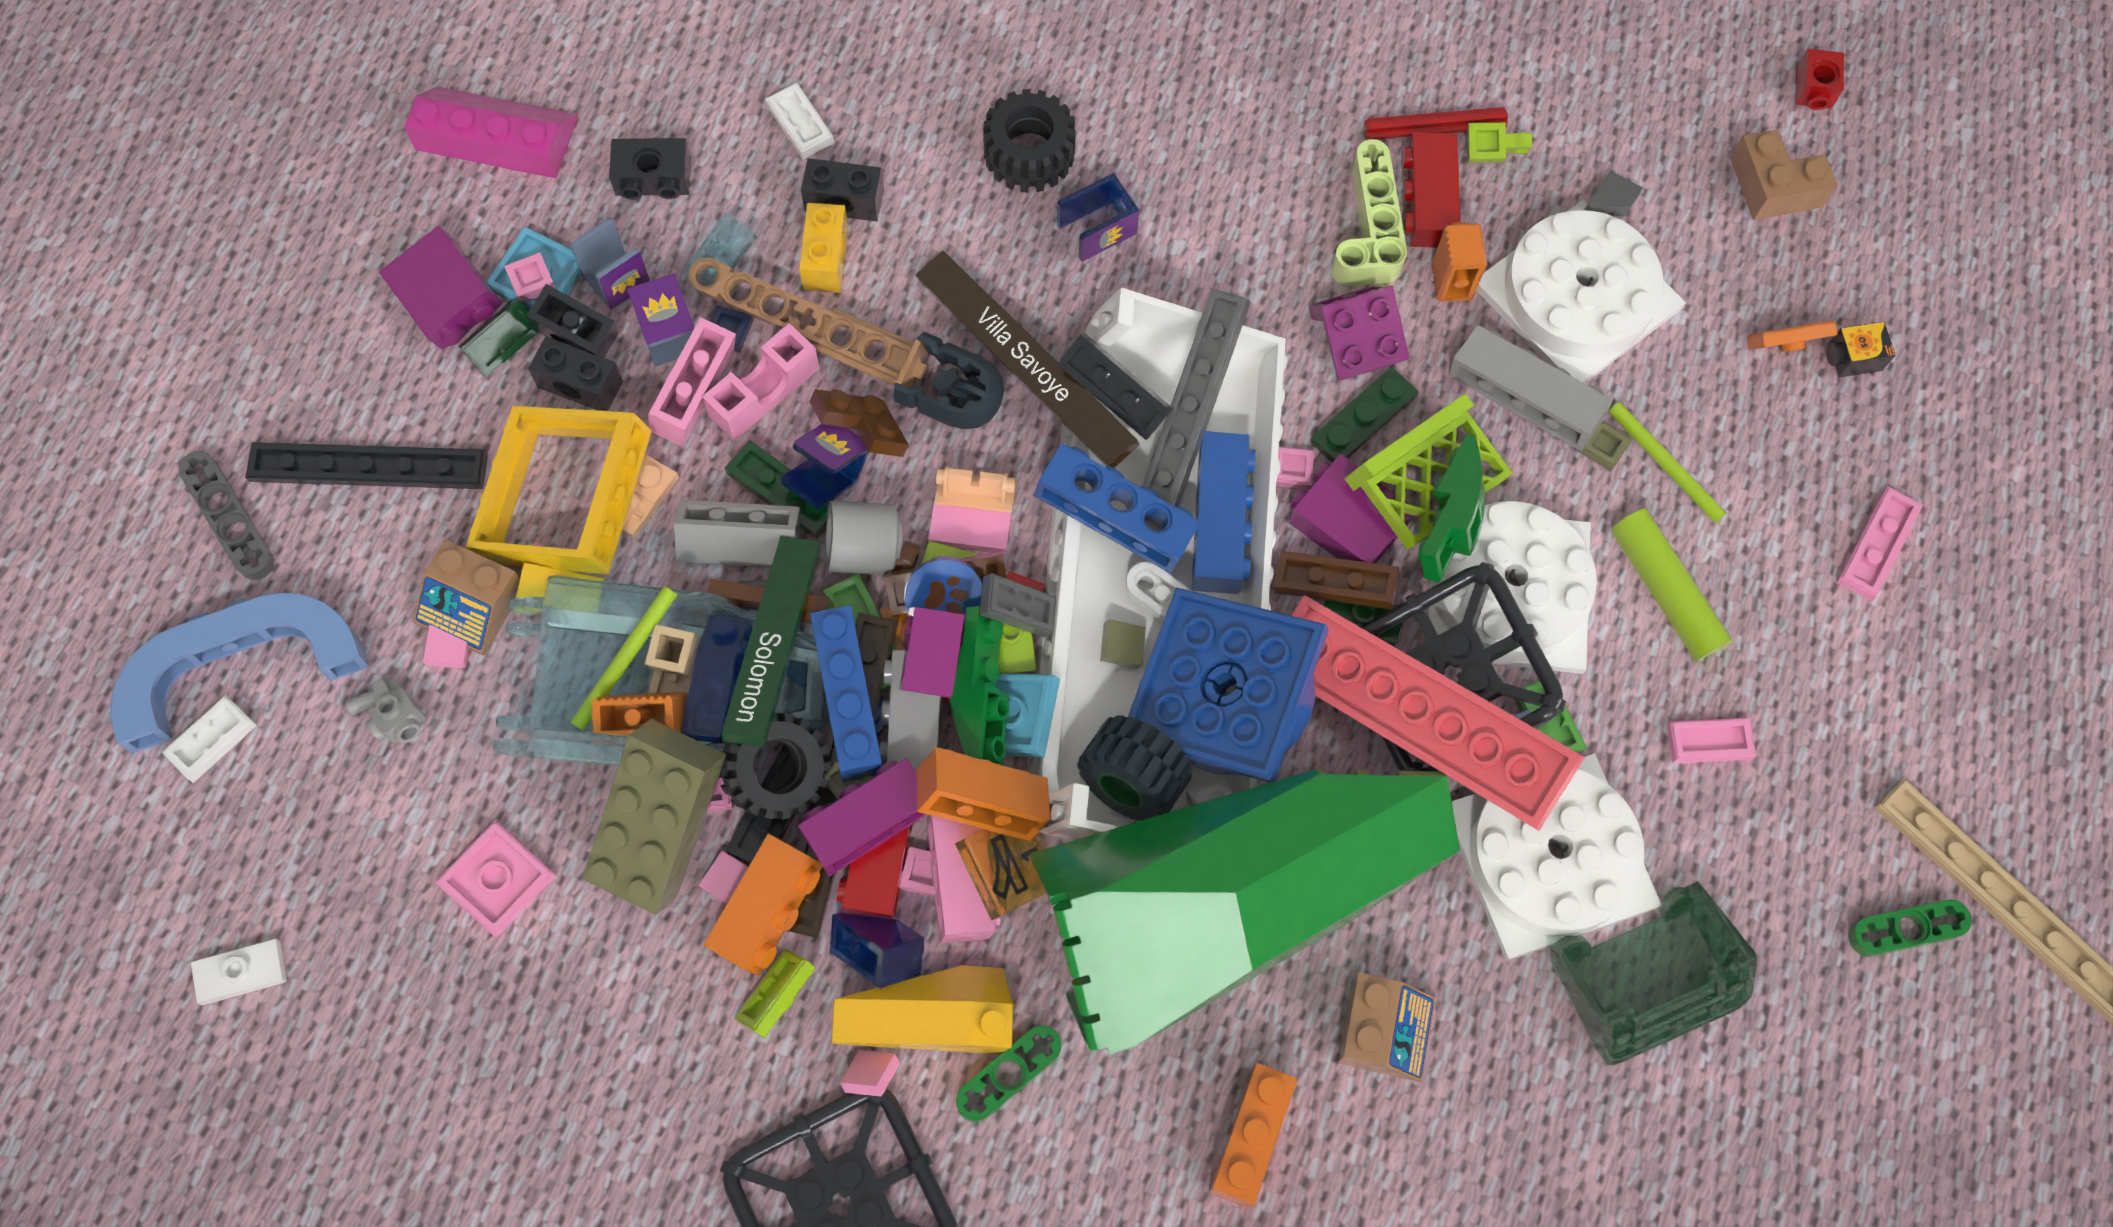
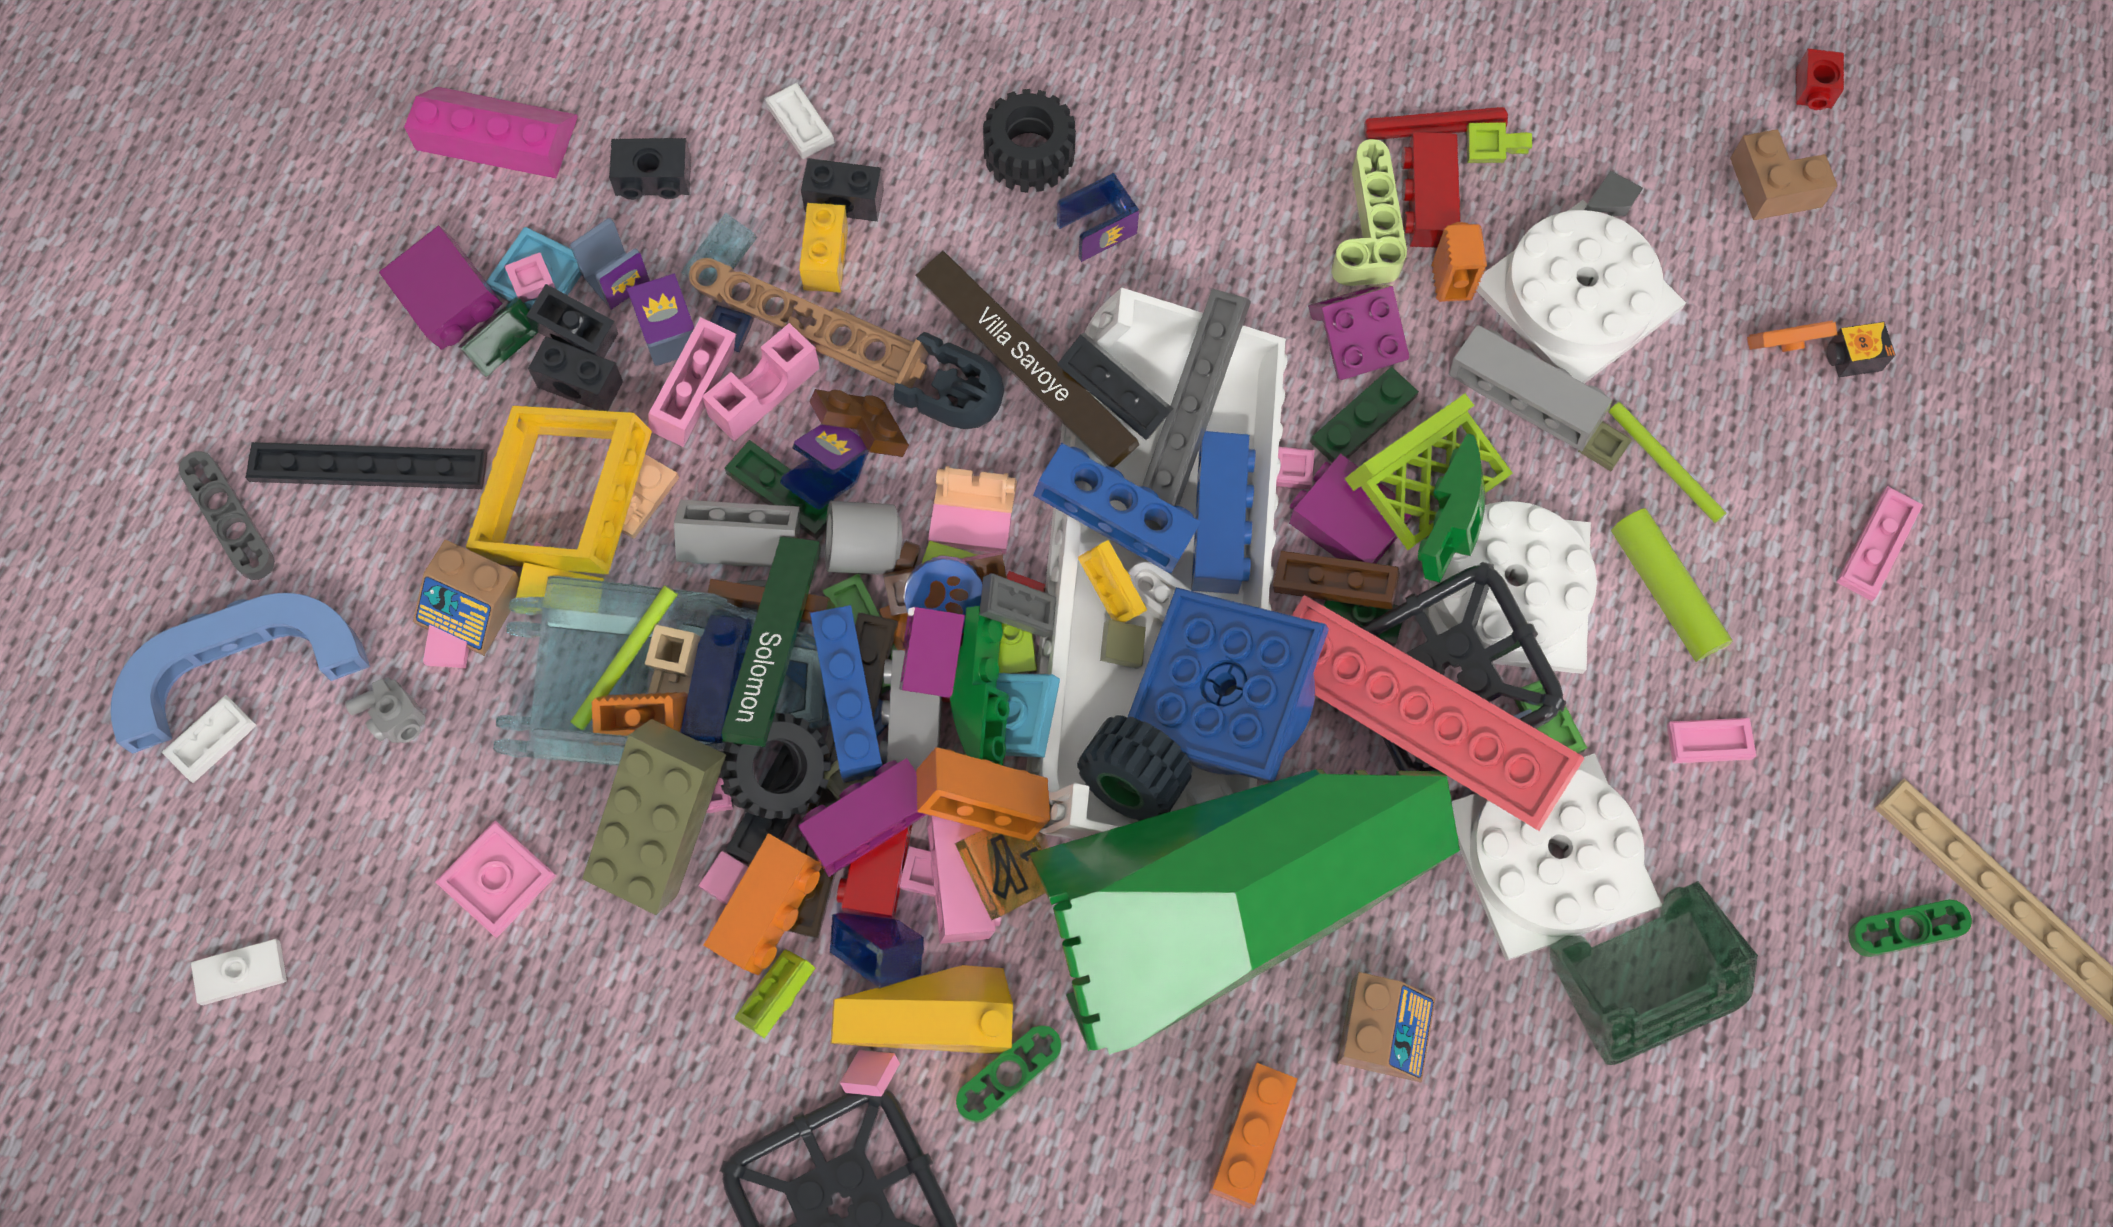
(1112, 582): none -> yellow plate

